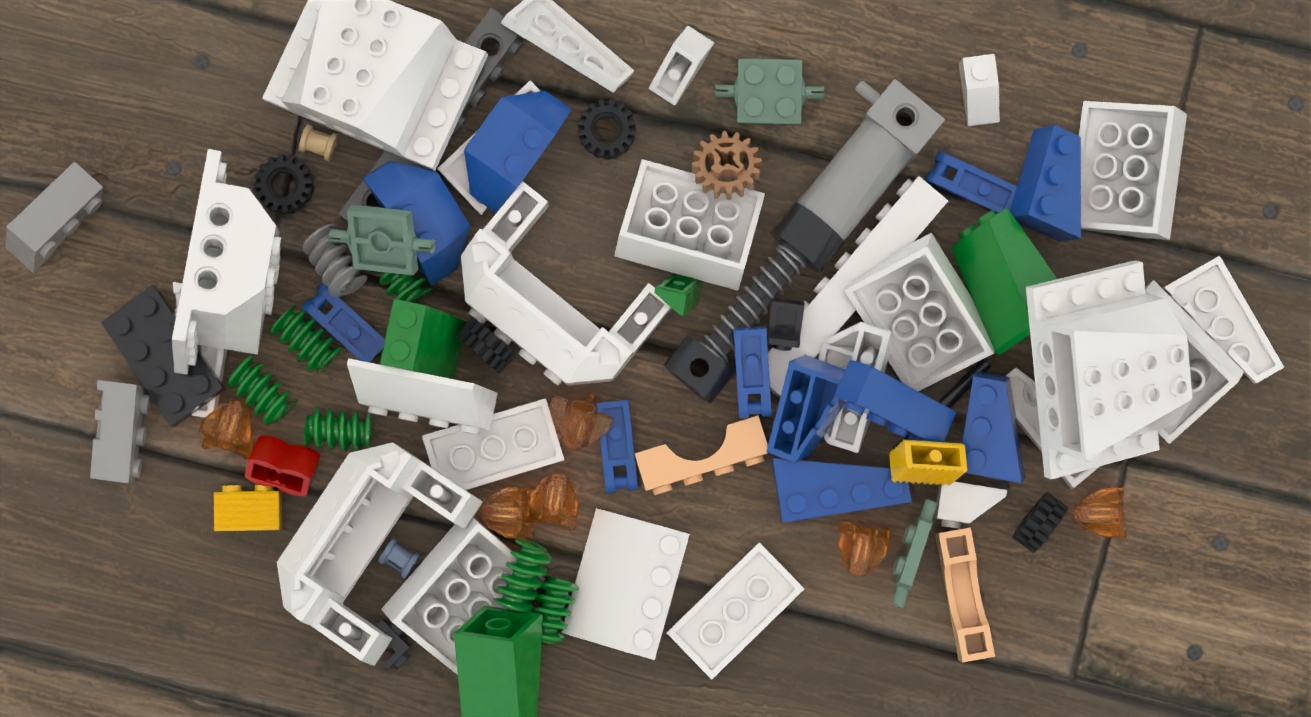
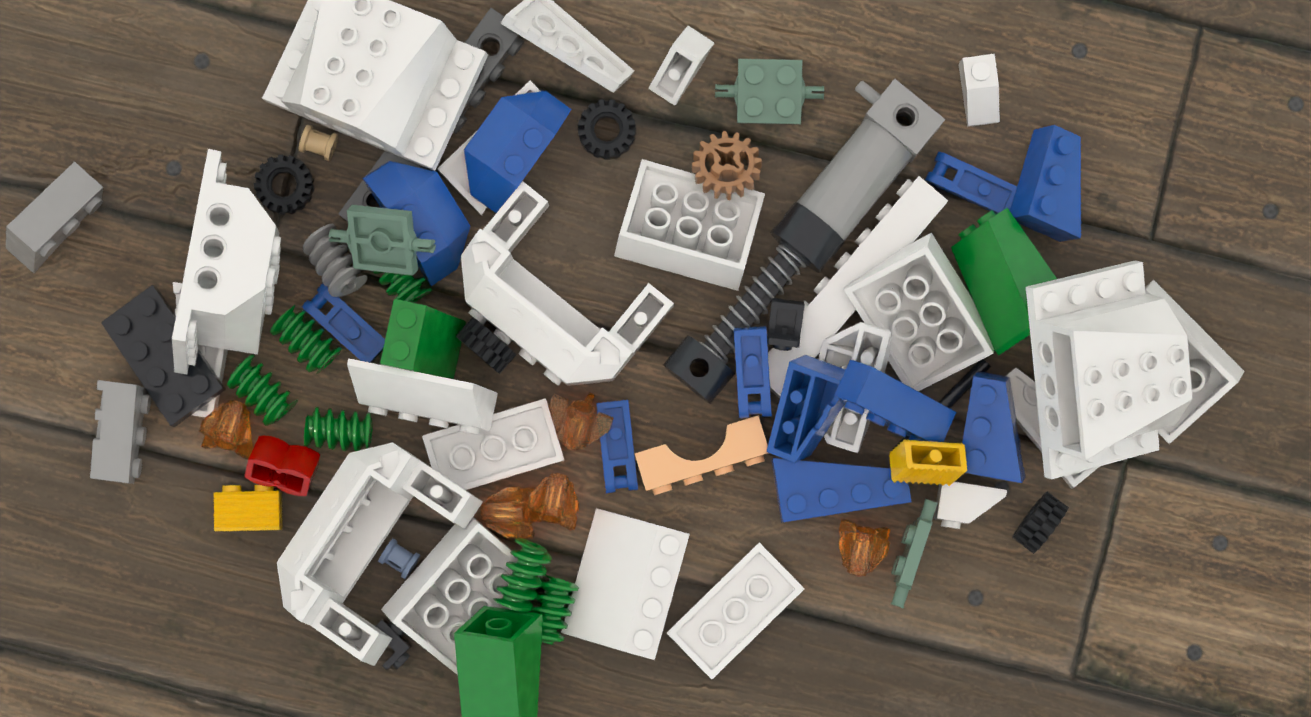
(680, 293): green slope -> none
(963, 595): light nougat arch -> none
(1102, 512): clear orange brick -> none
(1130, 167): white slope -> none
(1222, 312): white wing -> none

